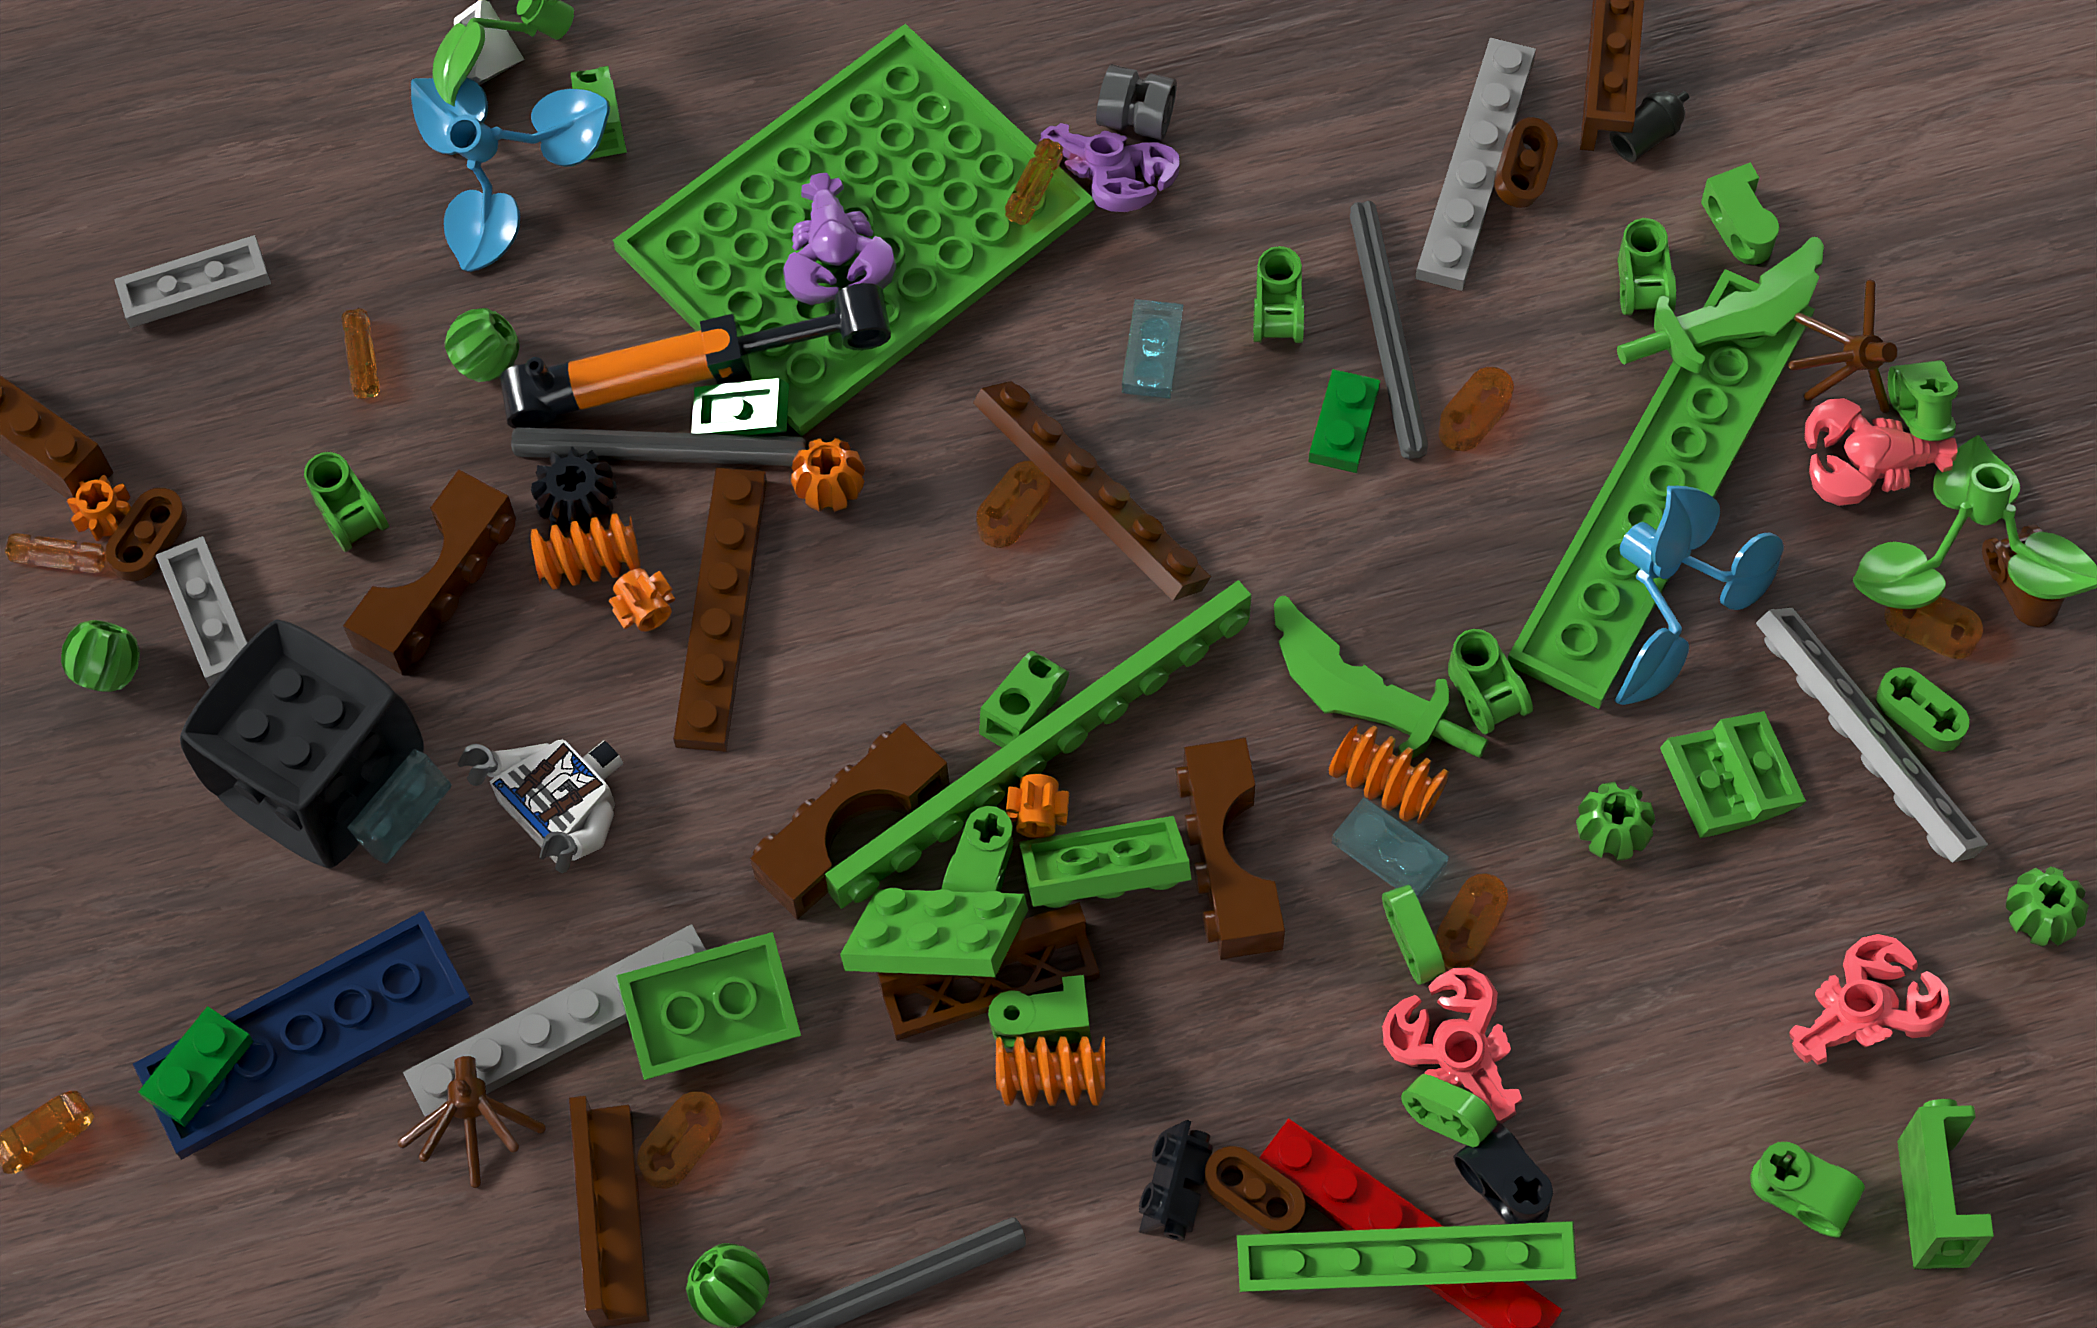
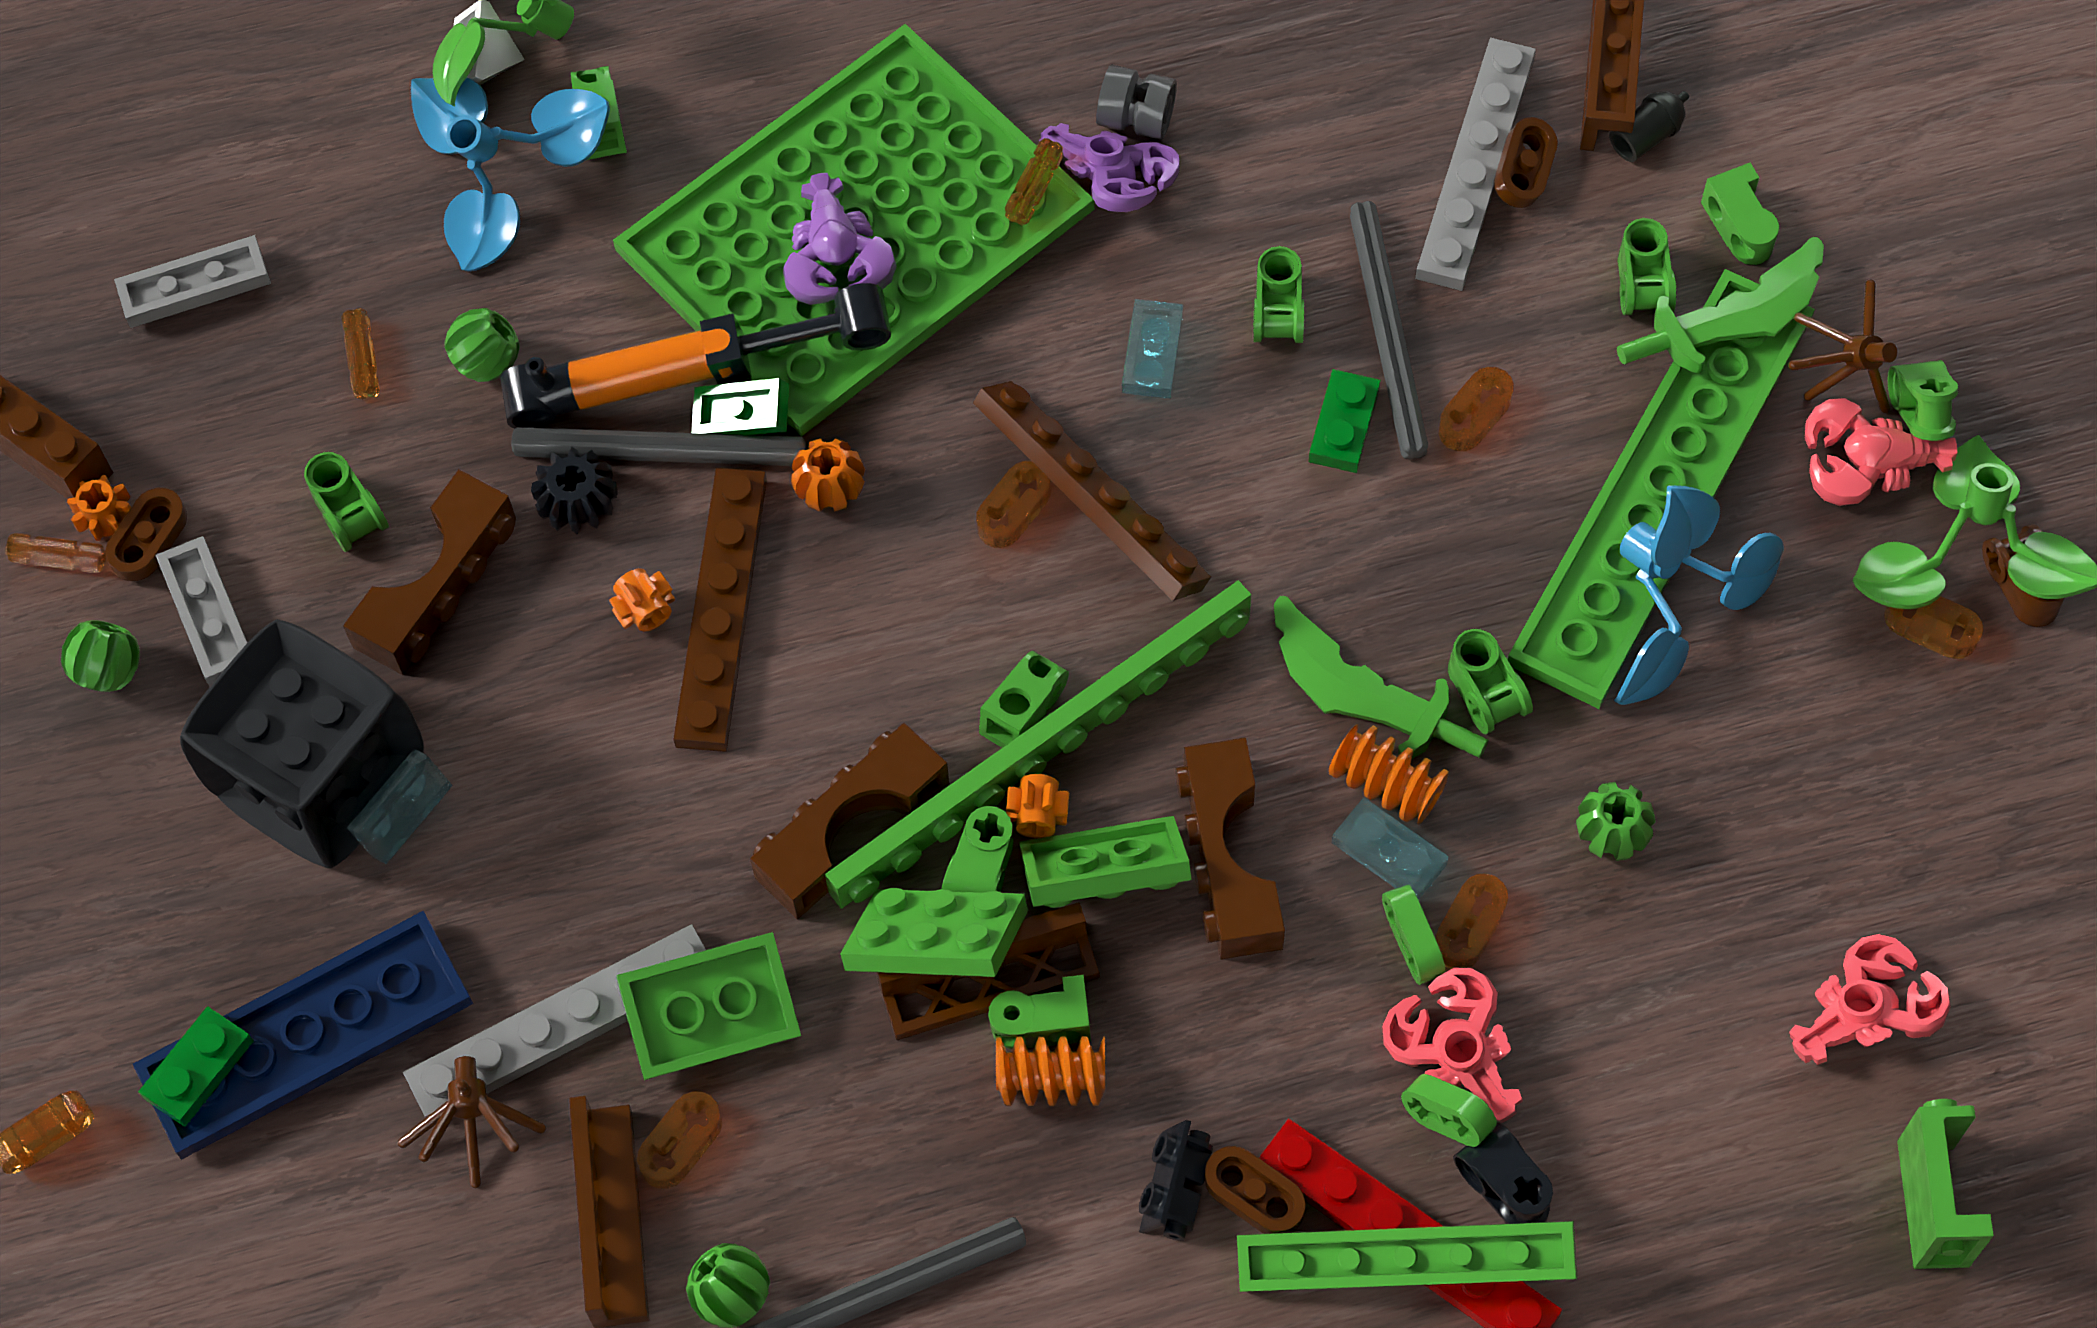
(551, 793): torso -> none
(585, 551): orange piece -> none
(1732, 774): bright green slope -> none
(1812, 1188): bright green piece -> none
(1881, 747): light grey plate -> none
(1922, 709): bright green beam -> none
(2041, 923): bright green piece -> none

